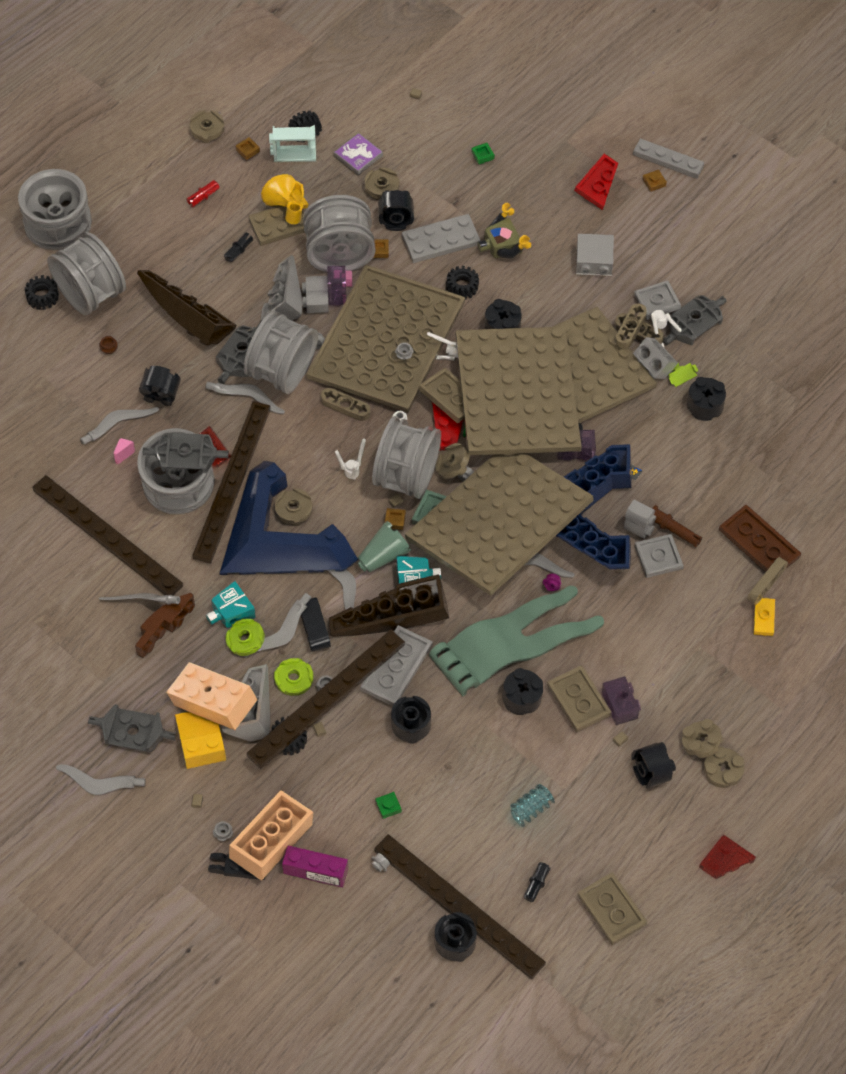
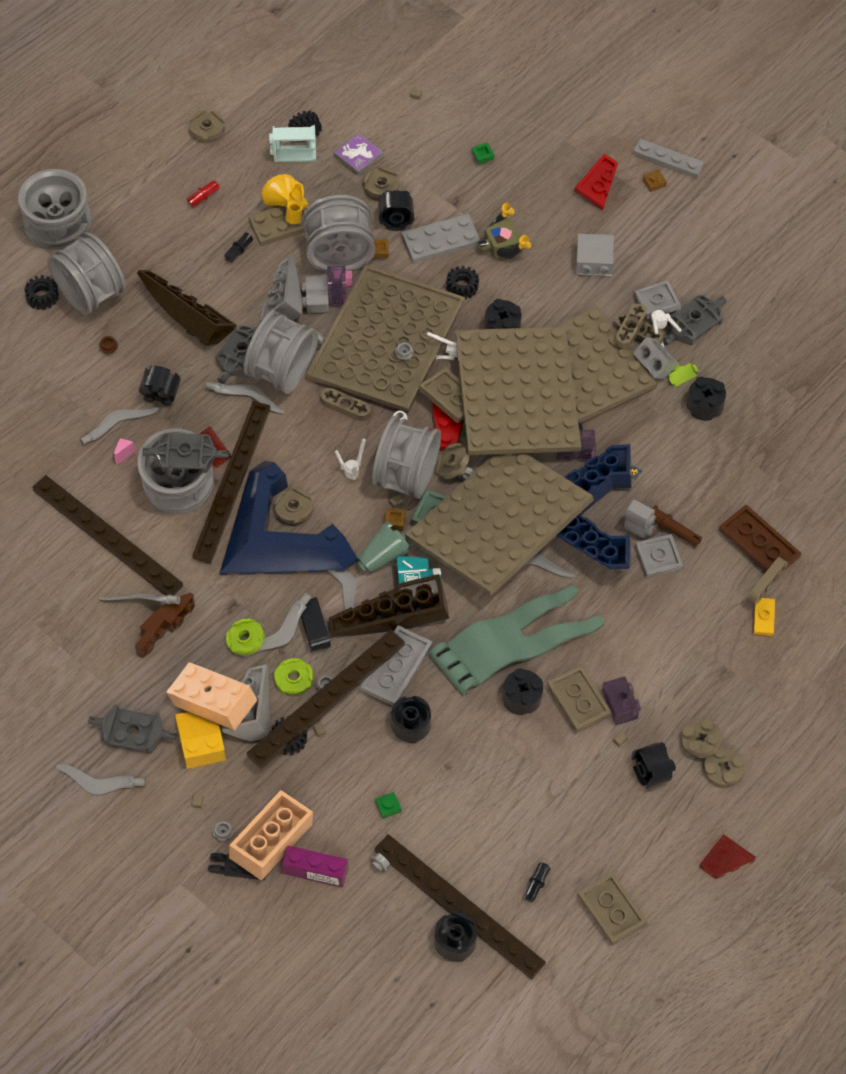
(230, 606): teal torso -> none
(247, 148): pearl gold plate -> none
(530, 803): clear light blue piece -> none
(552, 582): magenta plate -> none

